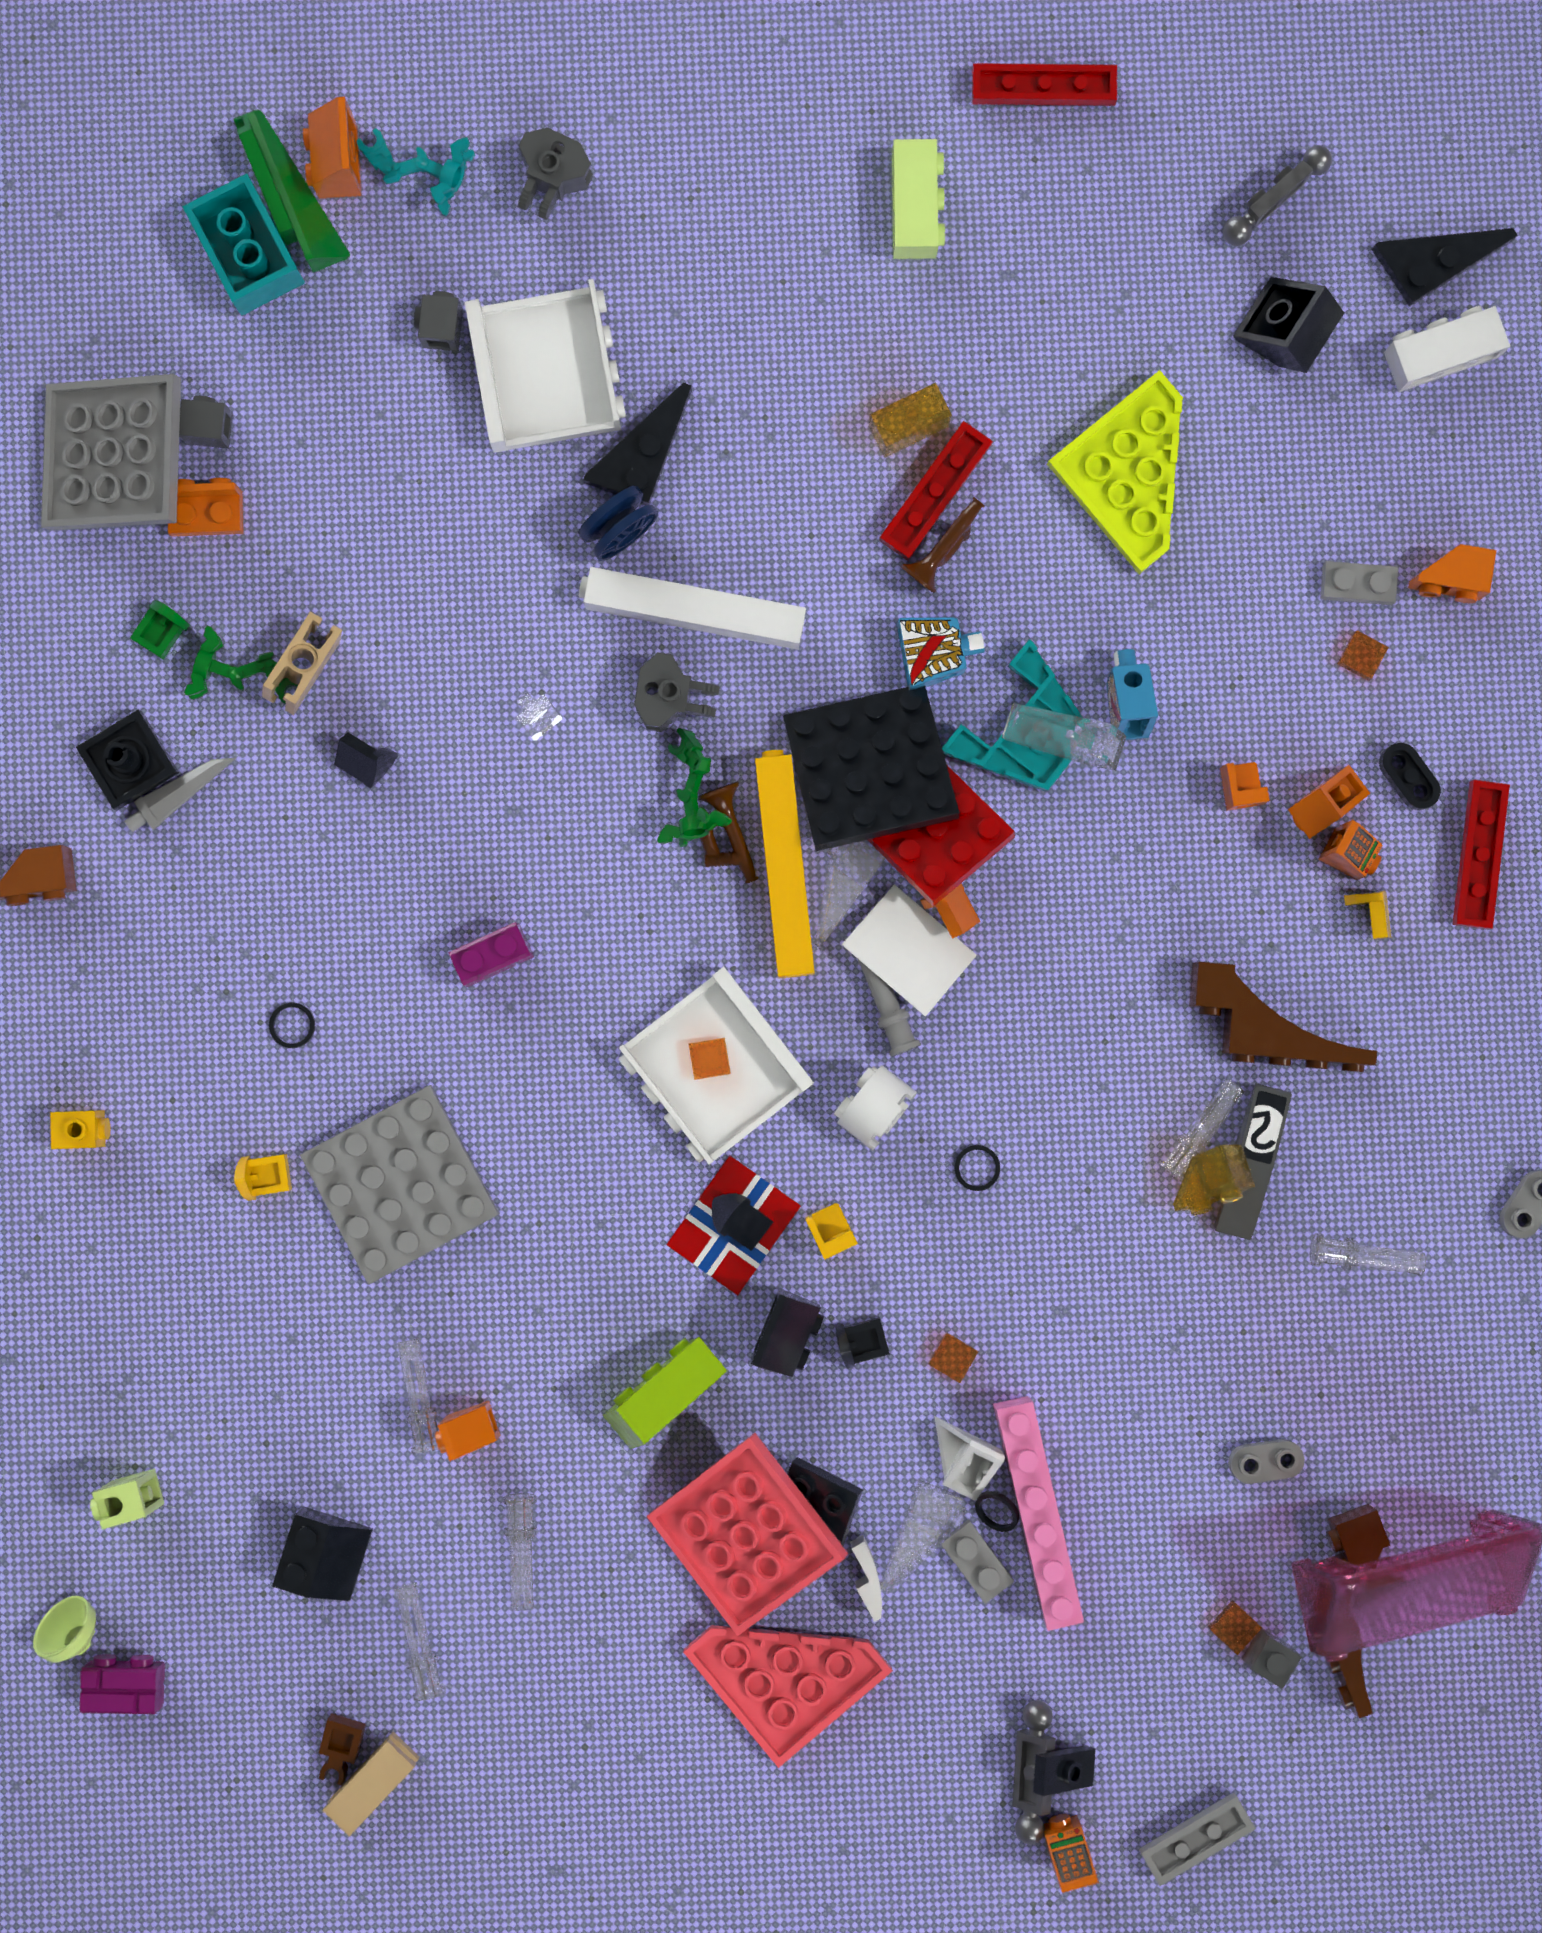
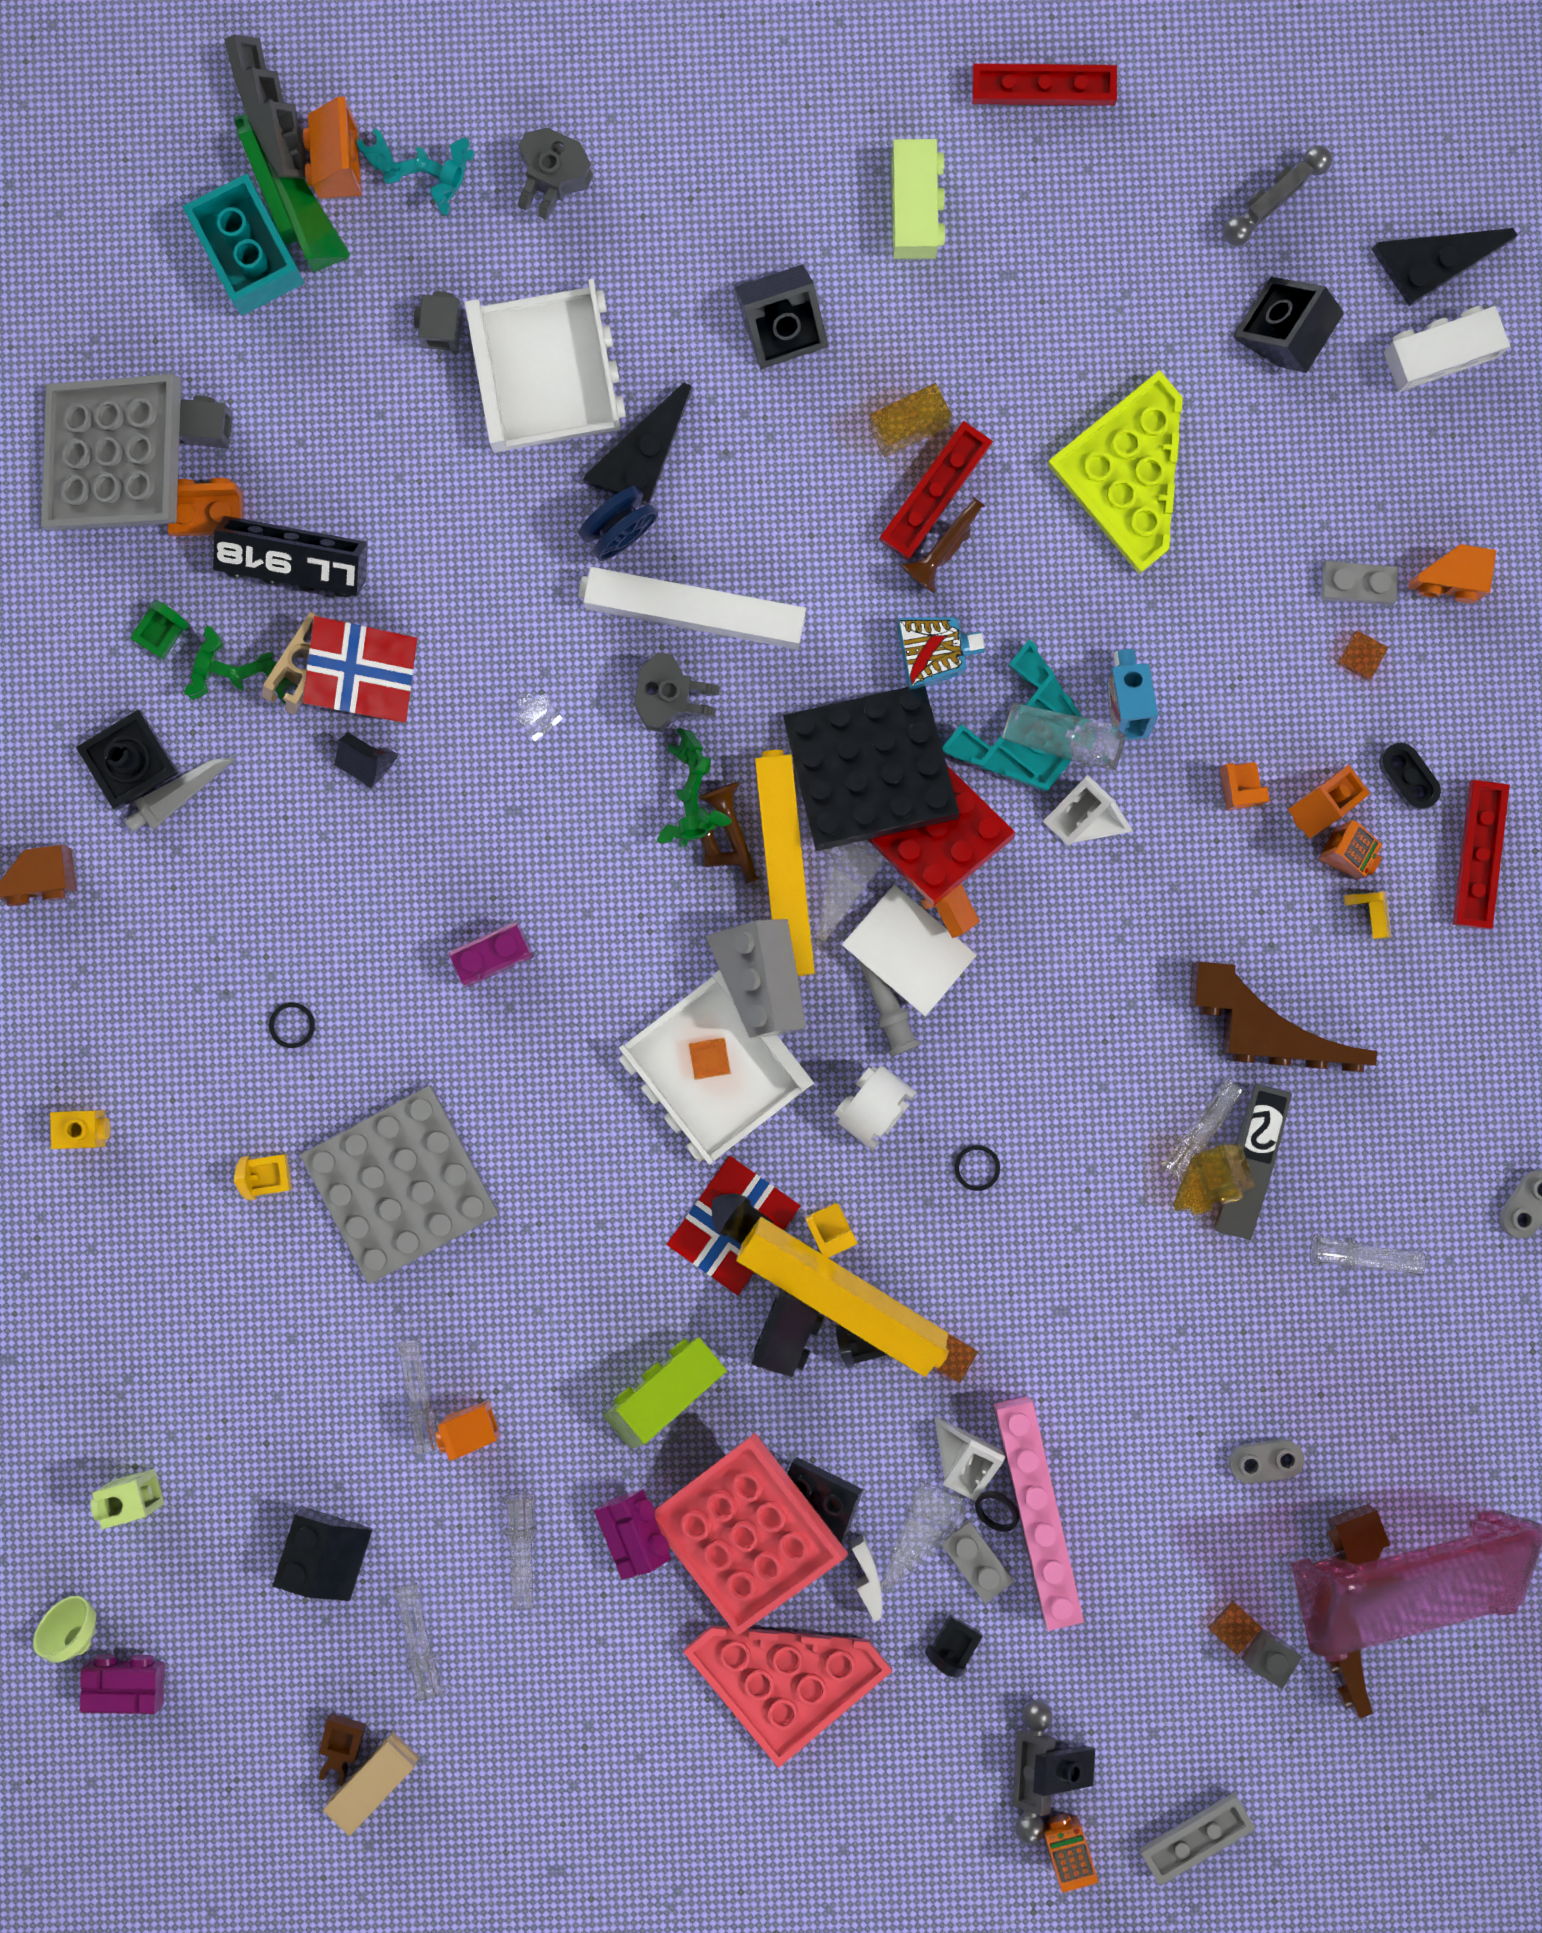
(262, 98): none -> dark grey slope
(290, 556): none -> black brick
(359, 669): none -> sticker
(633, 1534): none -> magenta brick
(761, 976): none -> light grey wedge
(782, 316): none -> black slope
(844, 1297): none -> yellow brick
(953, 1647): none -> black tile
(1087, 815): none -> white slope

